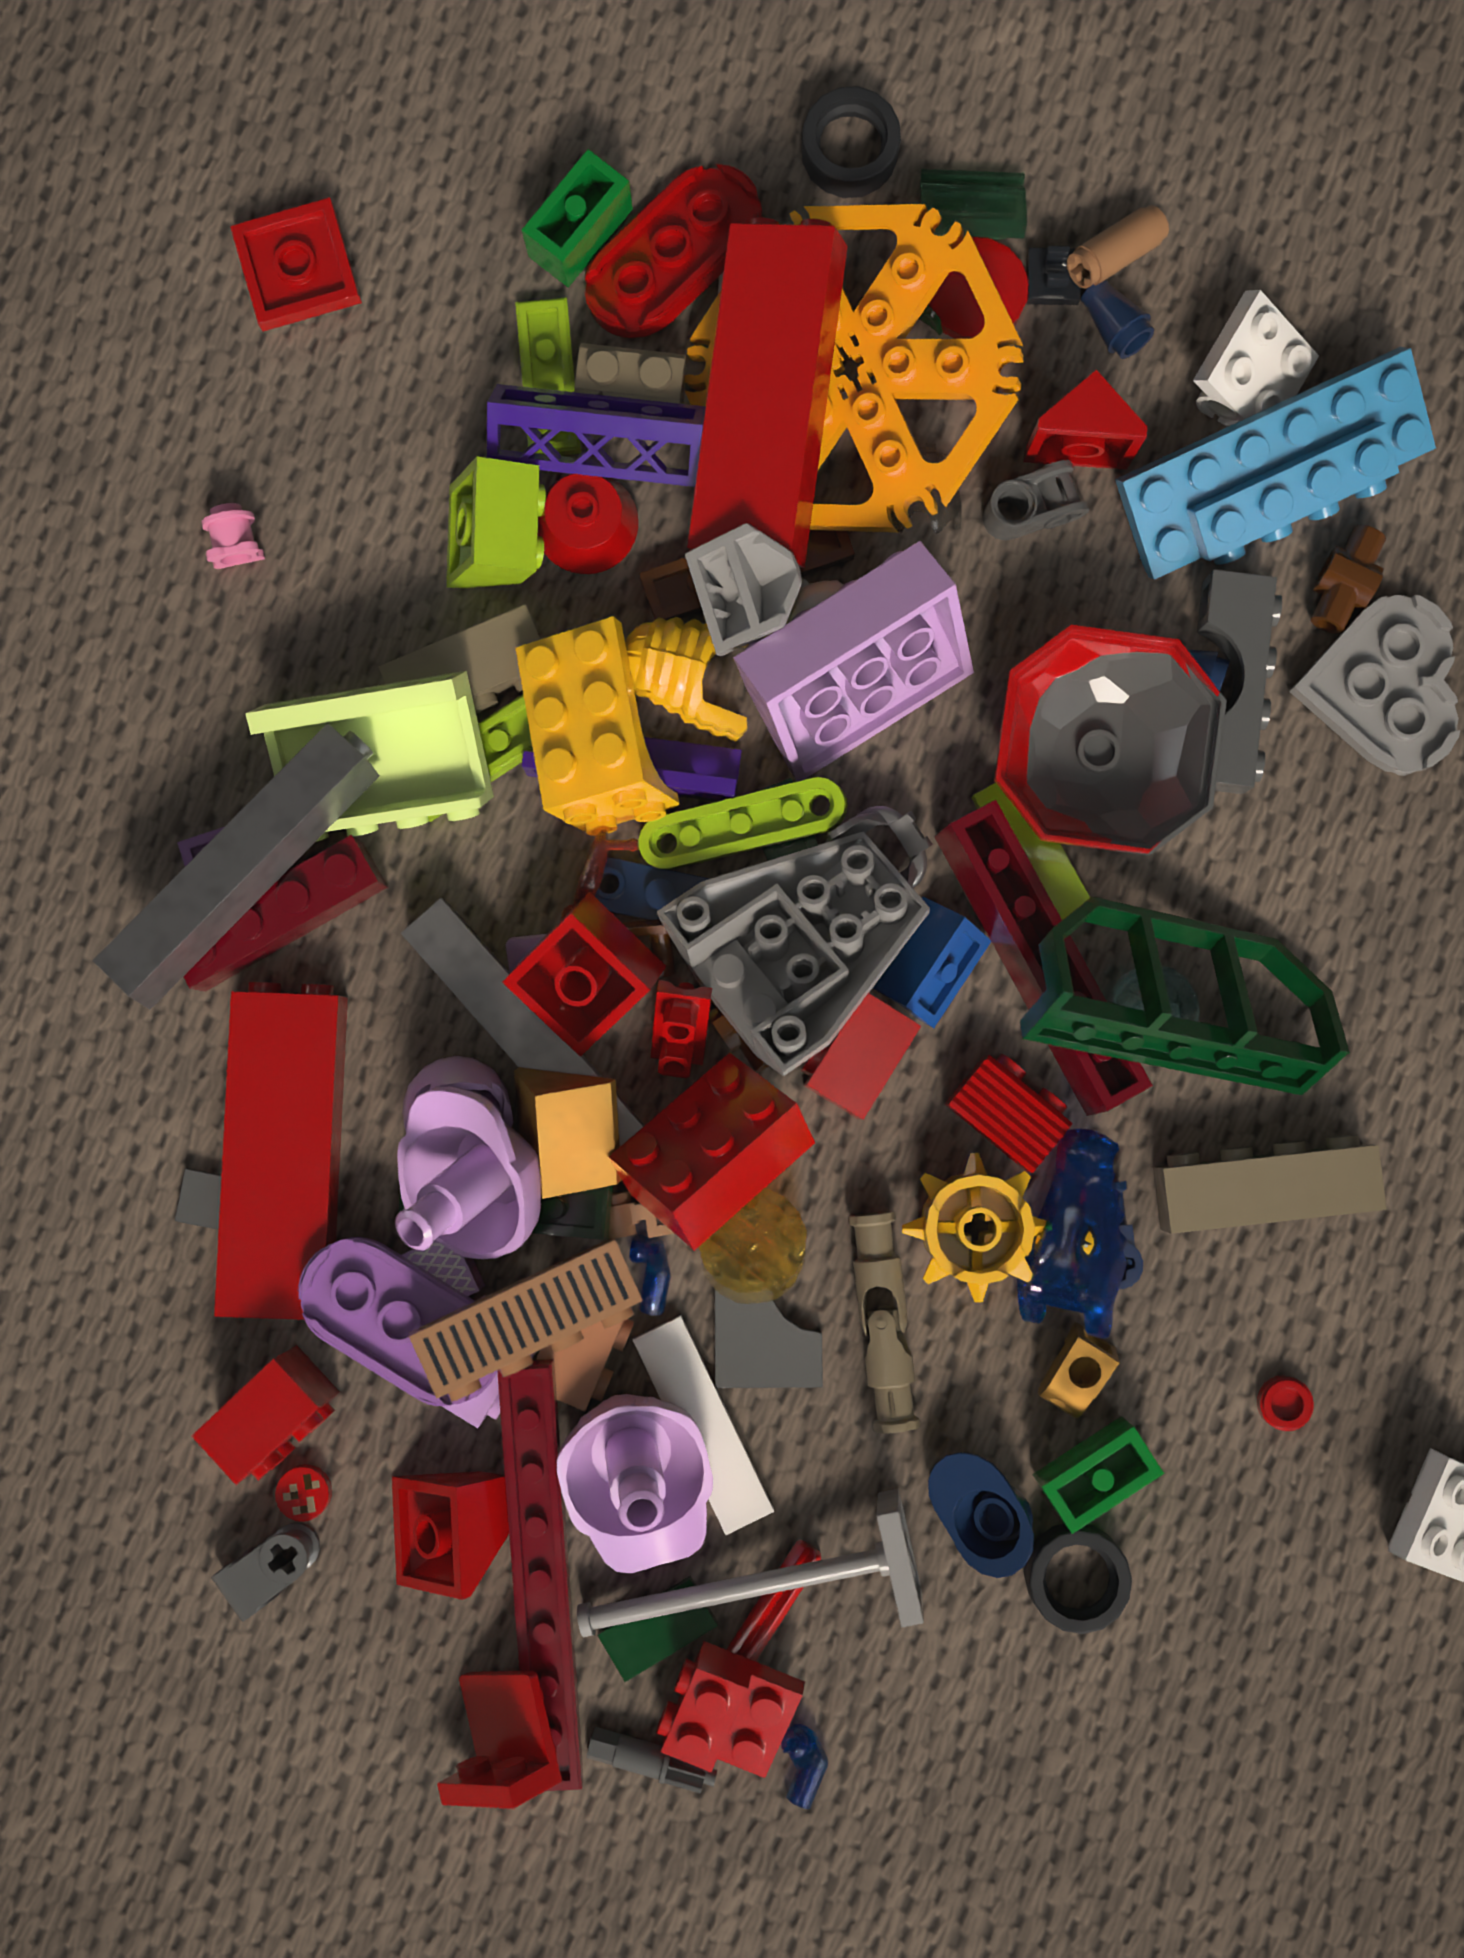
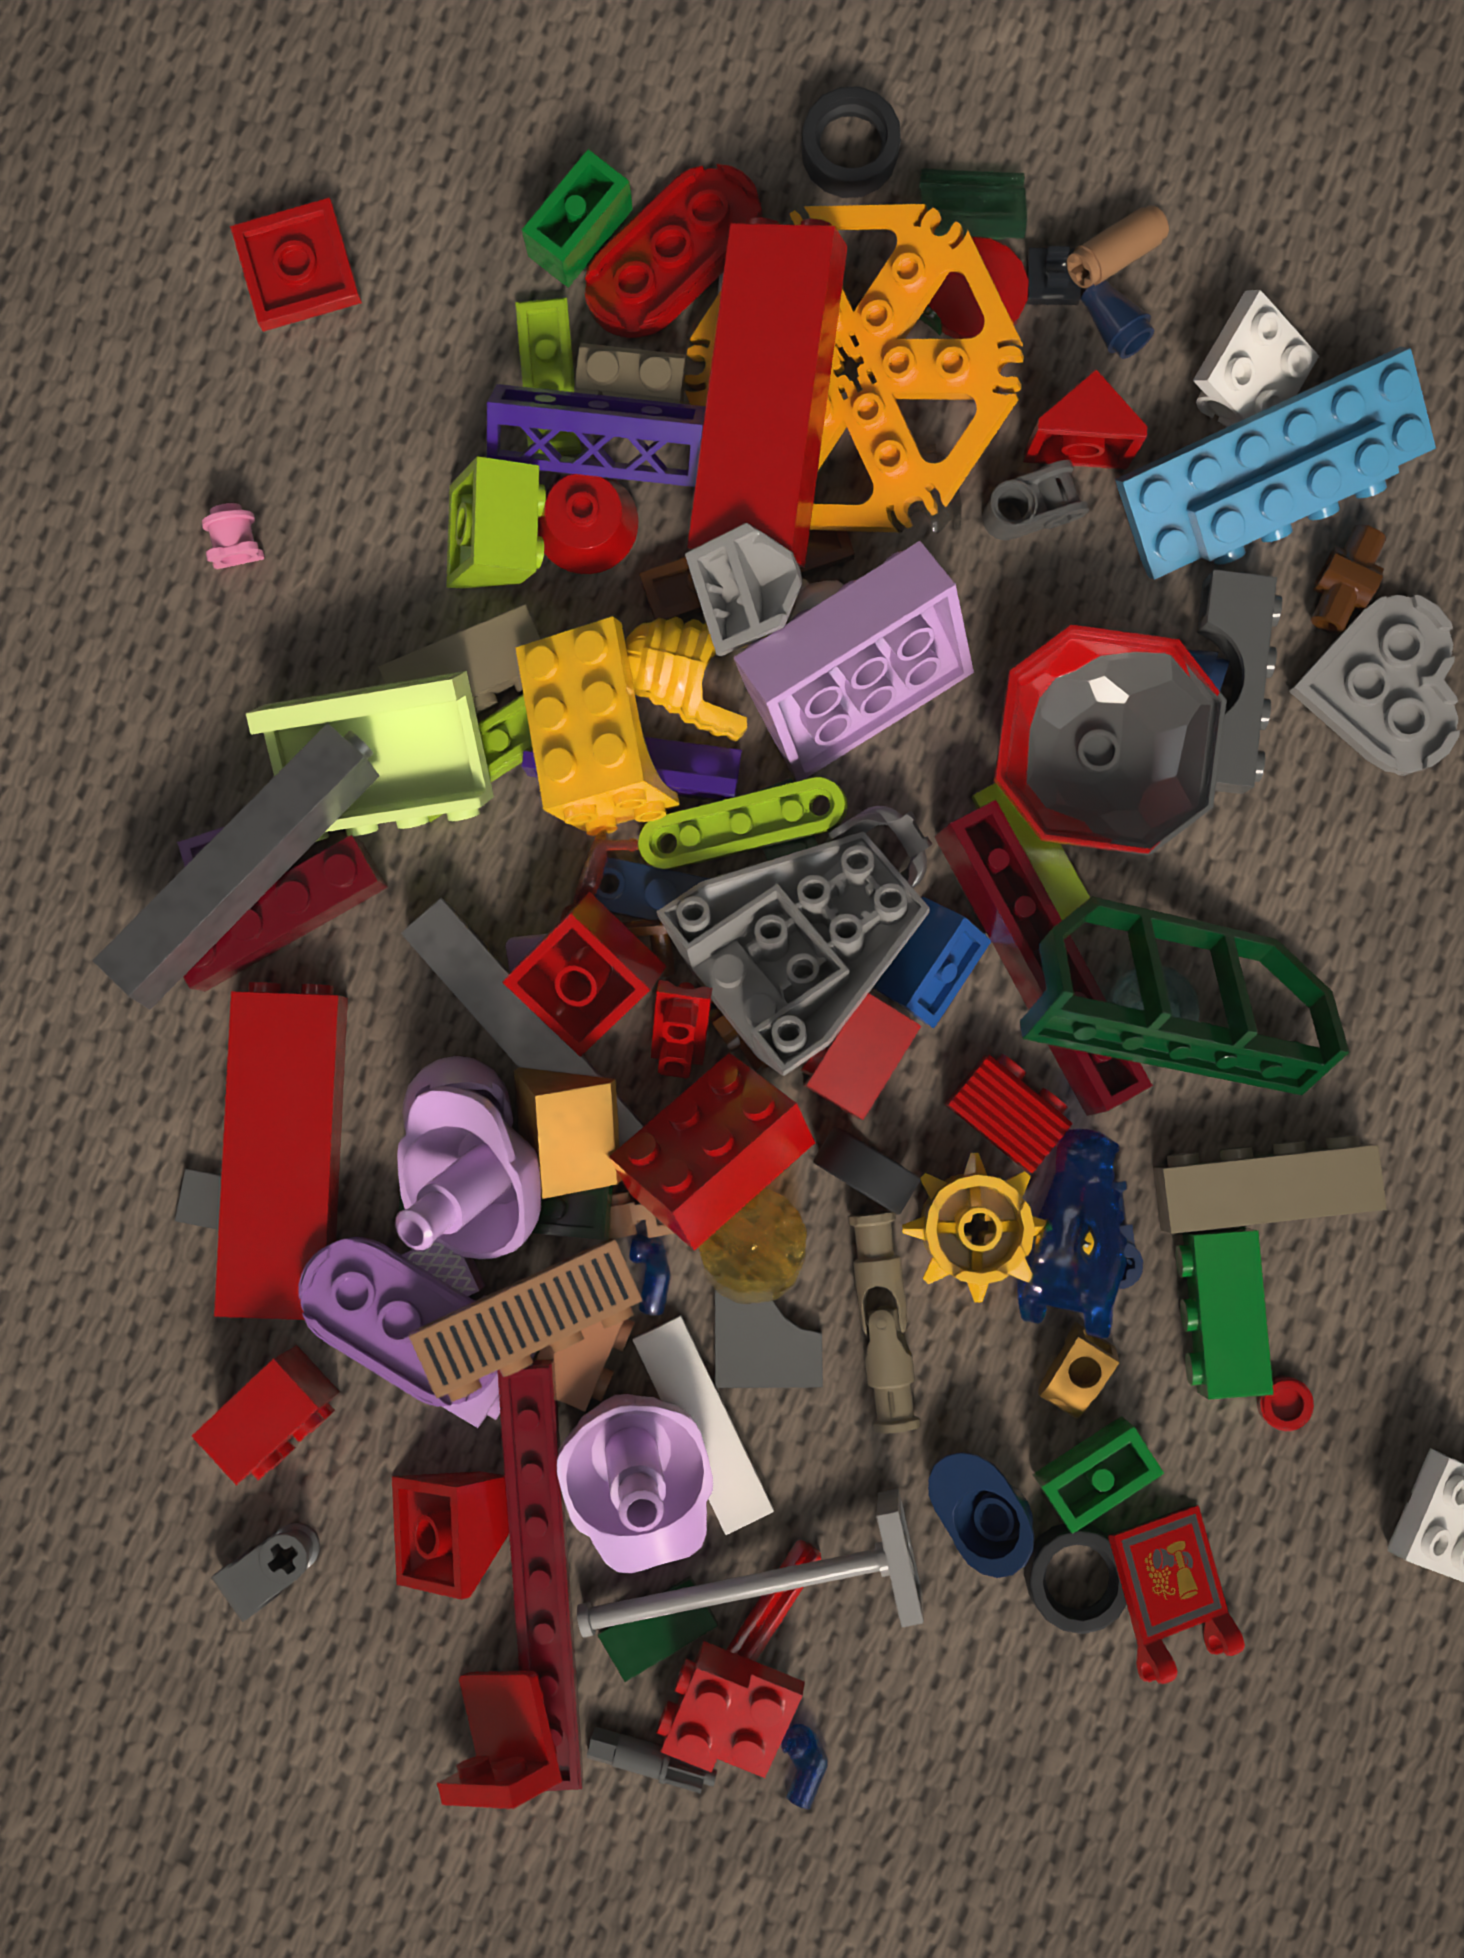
(303, 1492): red tile -> none
(867, 1170): none -> black tyre
(1170, 1588): none -> red flag
(1225, 1313): none -> green brick

